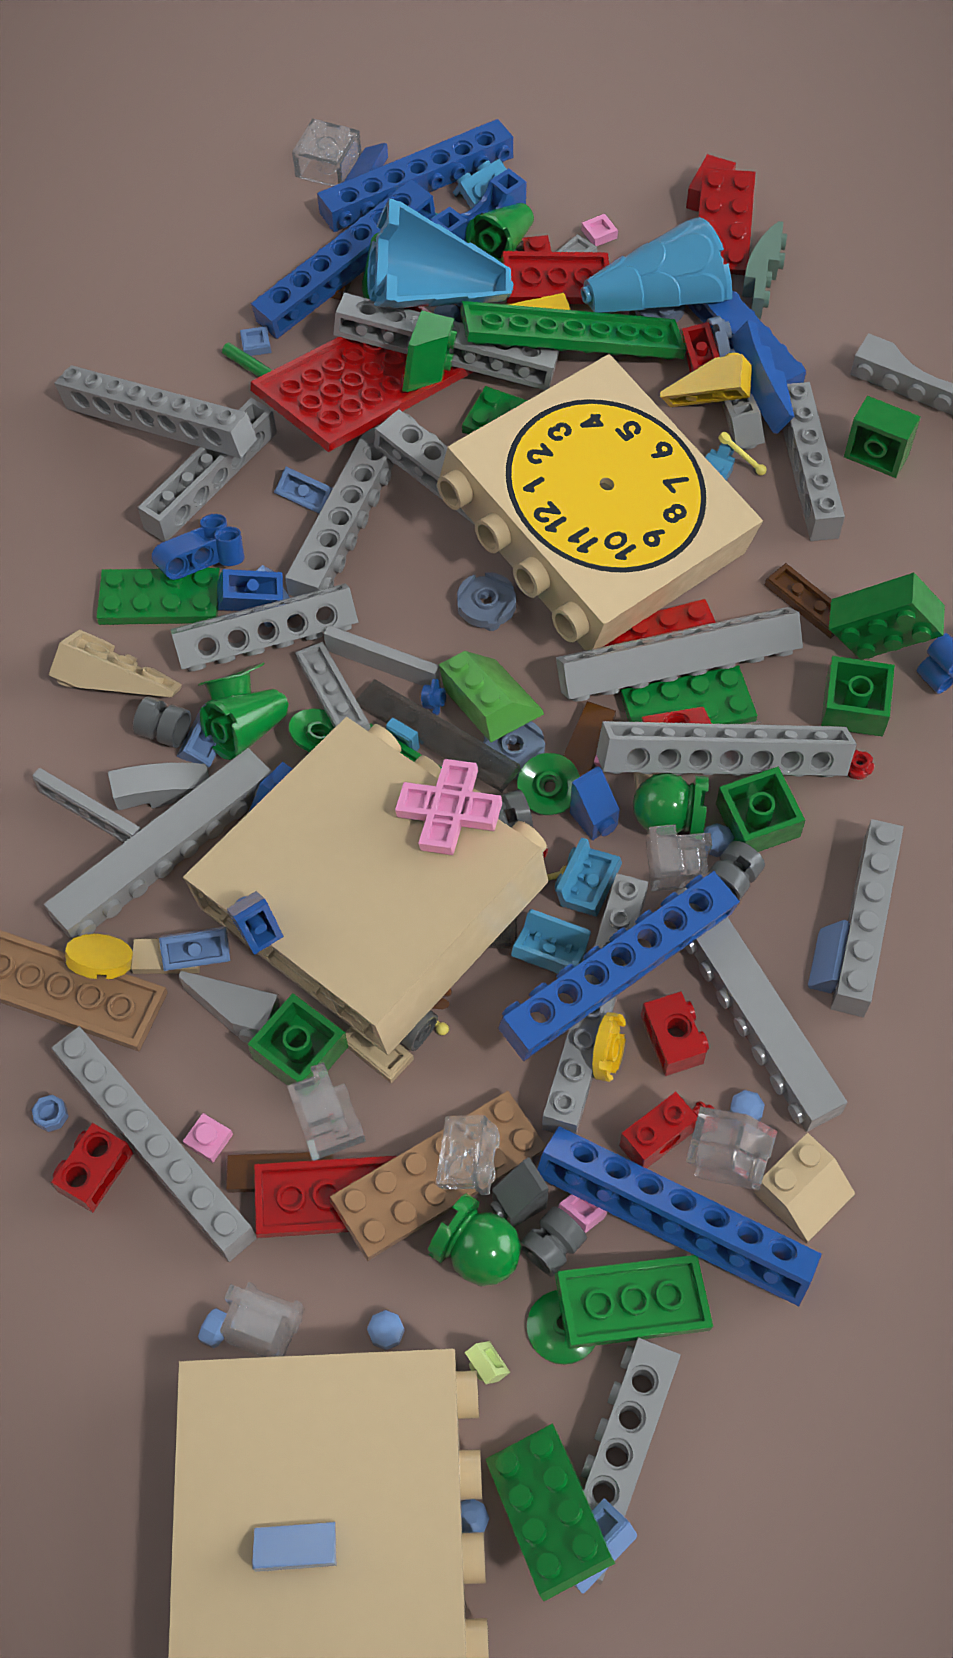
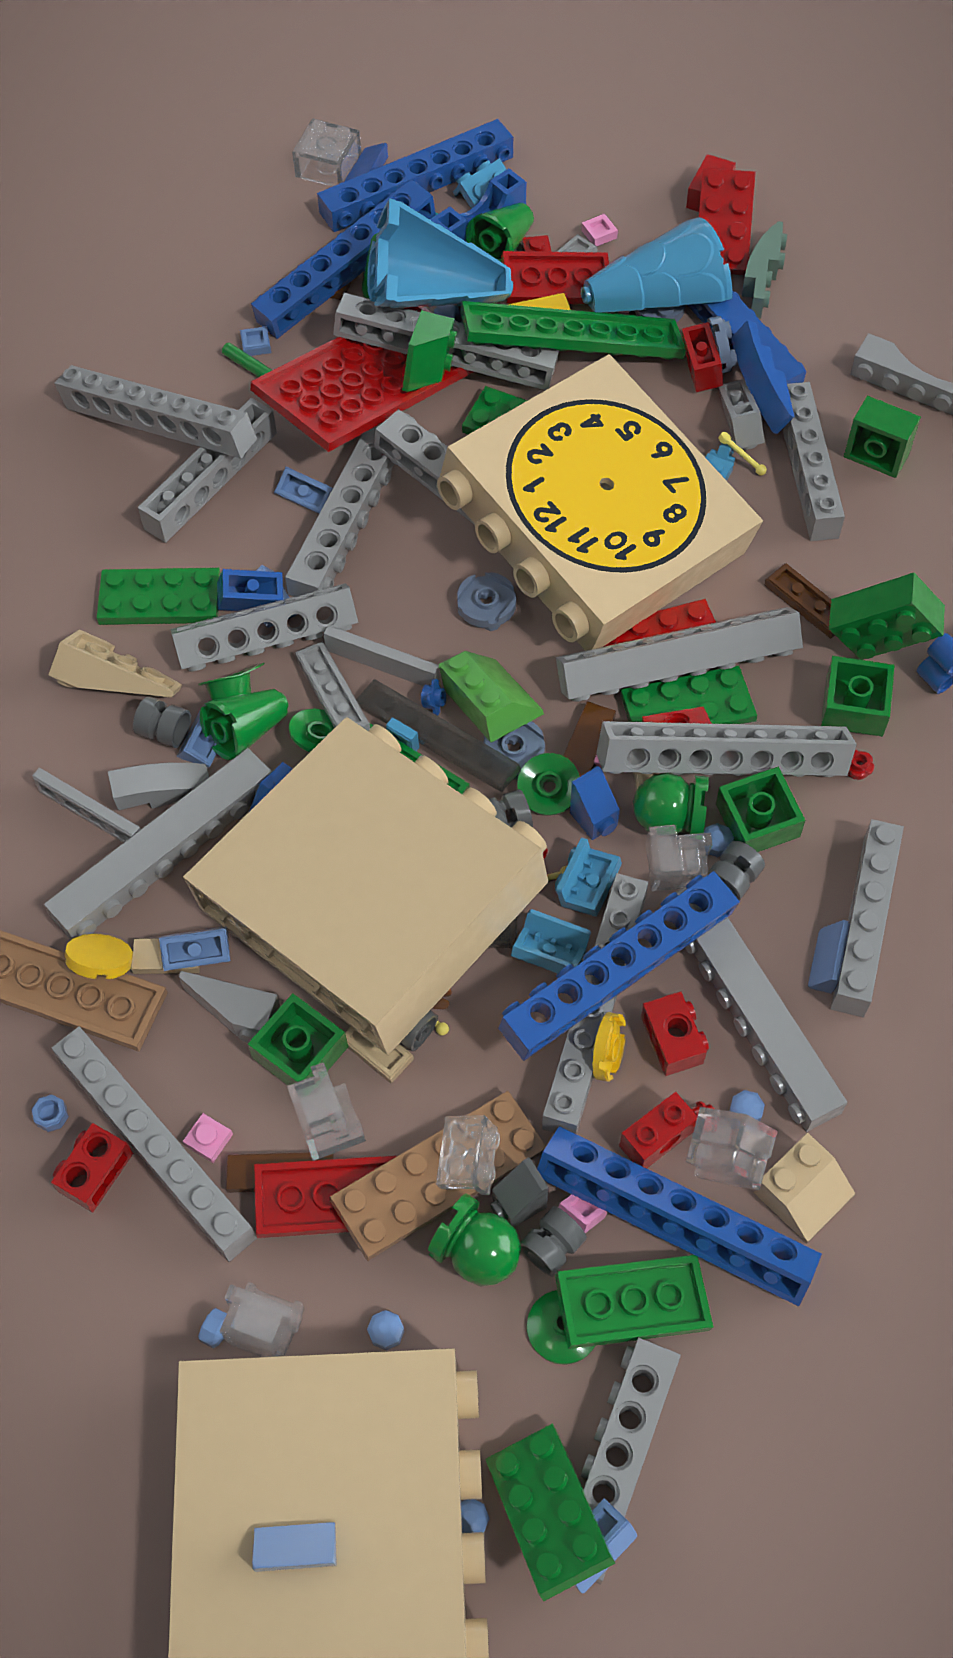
(200, 548): blue piece -> none
(255, 922): blue slope -> none
(448, 806): bright pink plate -> none
(487, 1362): yellowish green plate -> none
(713, 382): yellow slope -> none

